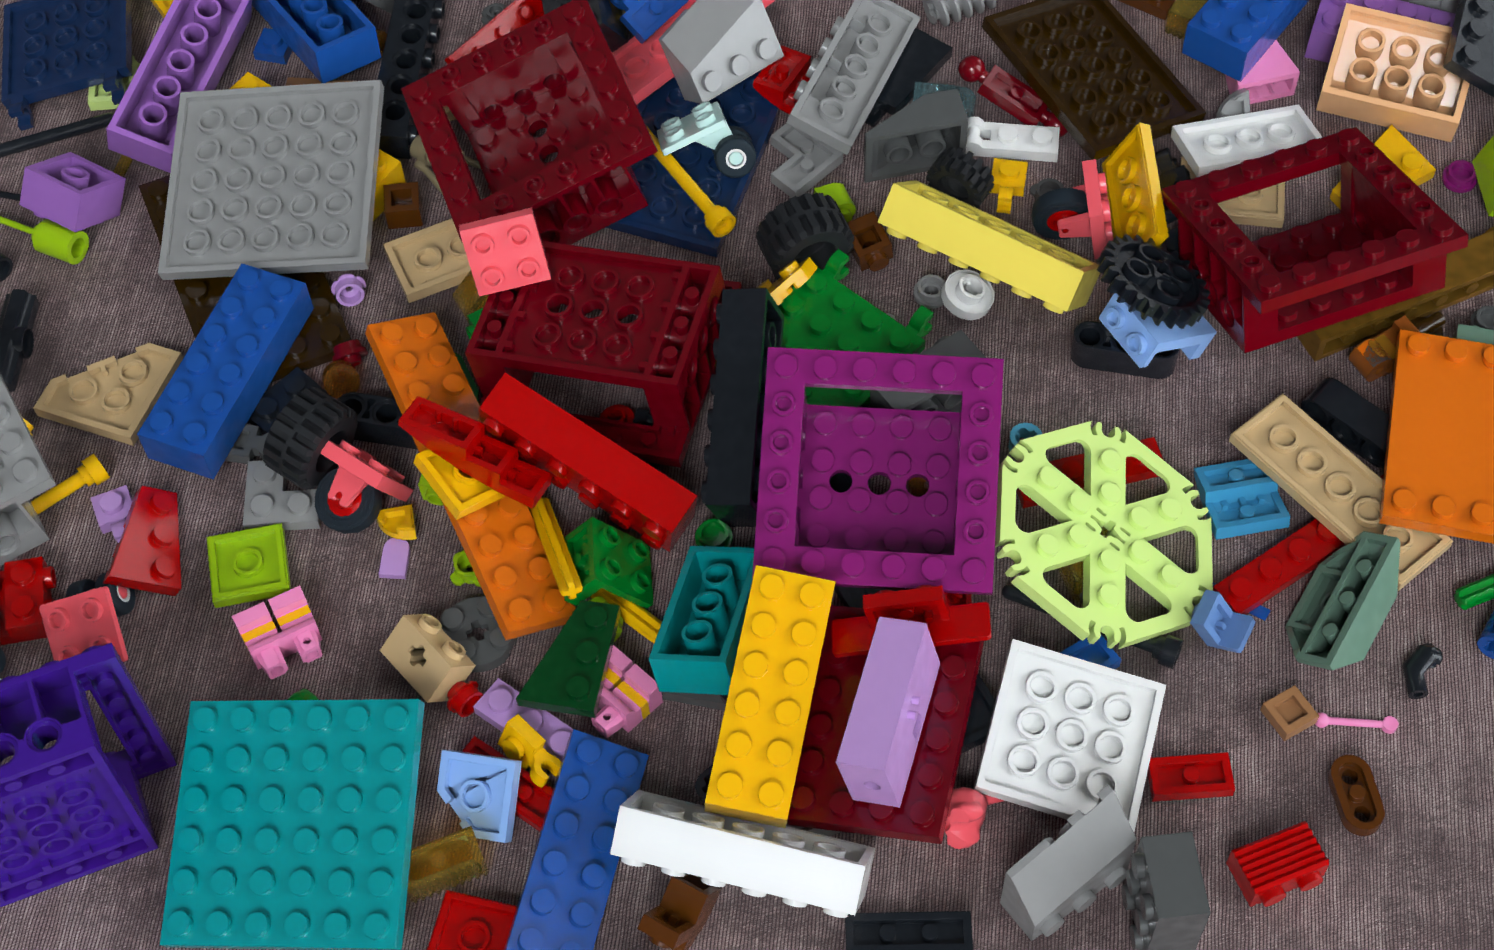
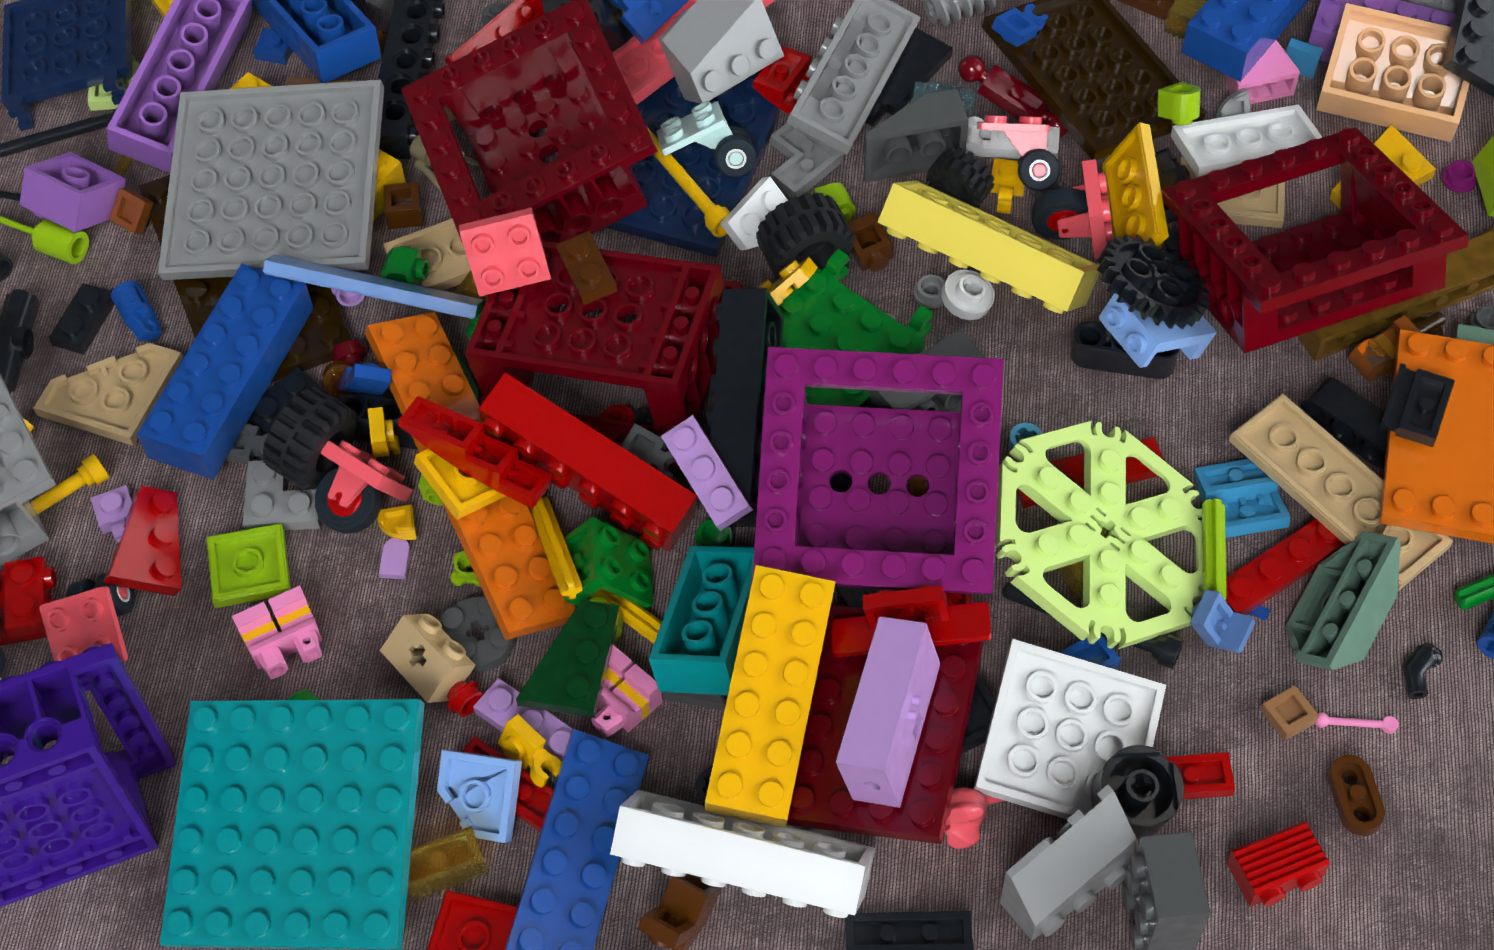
(82, 319): none -> black plate
(131, 210): none -> dark orange plate
(136, 310): none -> blue hinge
(365, 379): none -> blue slope
(373, 286): none -> medium blue tile
(382, 434): none -> yellow plate
(405, 265): none -> green plate
(586, 268): none -> reddish brown plate
(649, 449): none -> dark grey plate
(706, 473): none -> lavender plate
(745, 218): none -> white wing
(1019, 26): none -> blue plate
(1037, 166): none -> plate
(1151, 777): none -> black brick
(1179, 103): none -> lime plate
(1214, 546): none -> lime axle
(1305, 57): none -> dark azure tile
(1417, 405): none -> black plate

